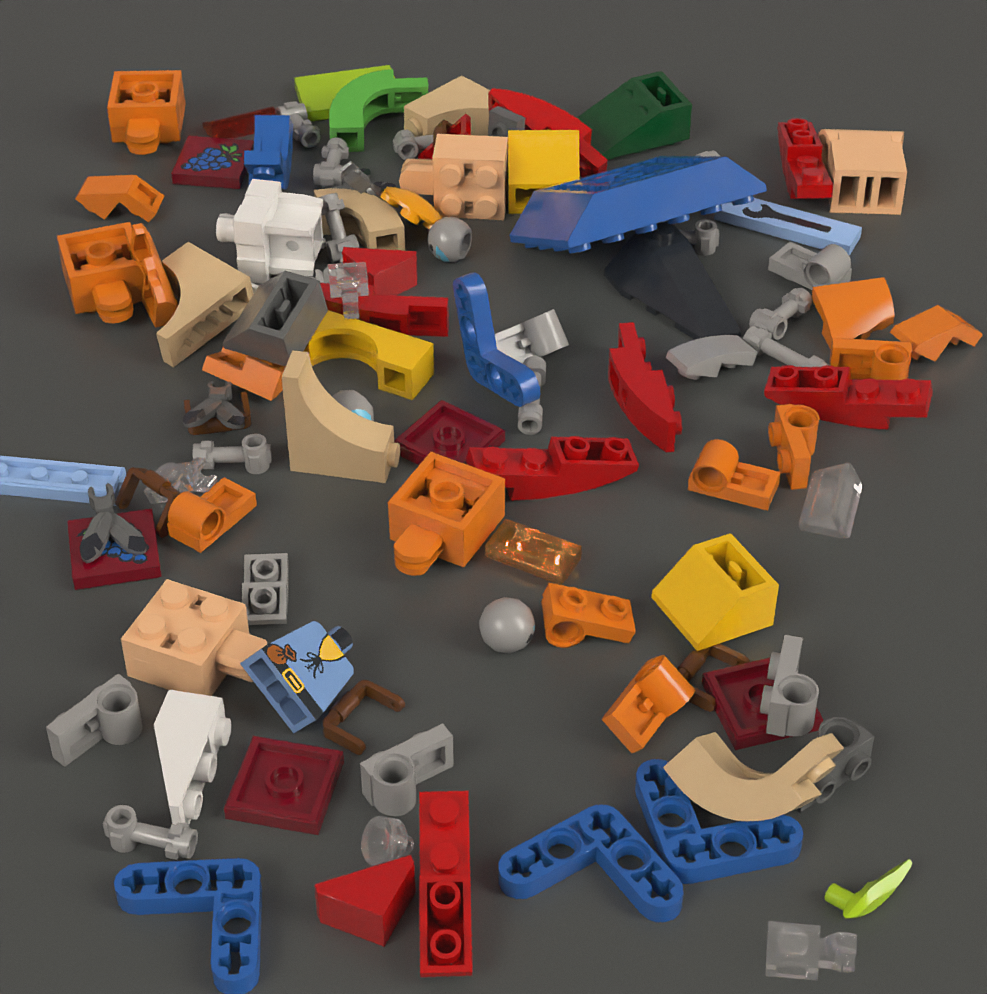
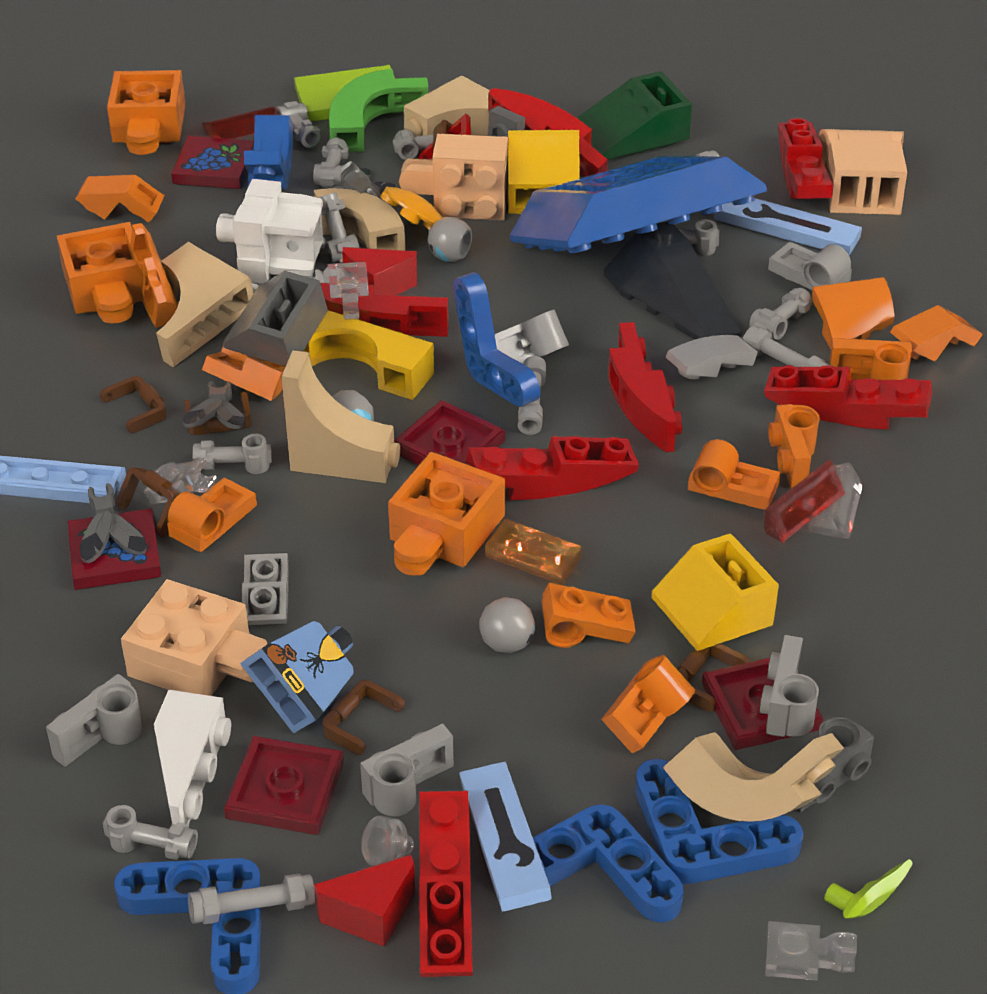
(147, 393): none -> reddish brown piece
(207, 905): none -> light grey bar
(505, 837): none -> light blue tile
(803, 502): none -> clear red slope

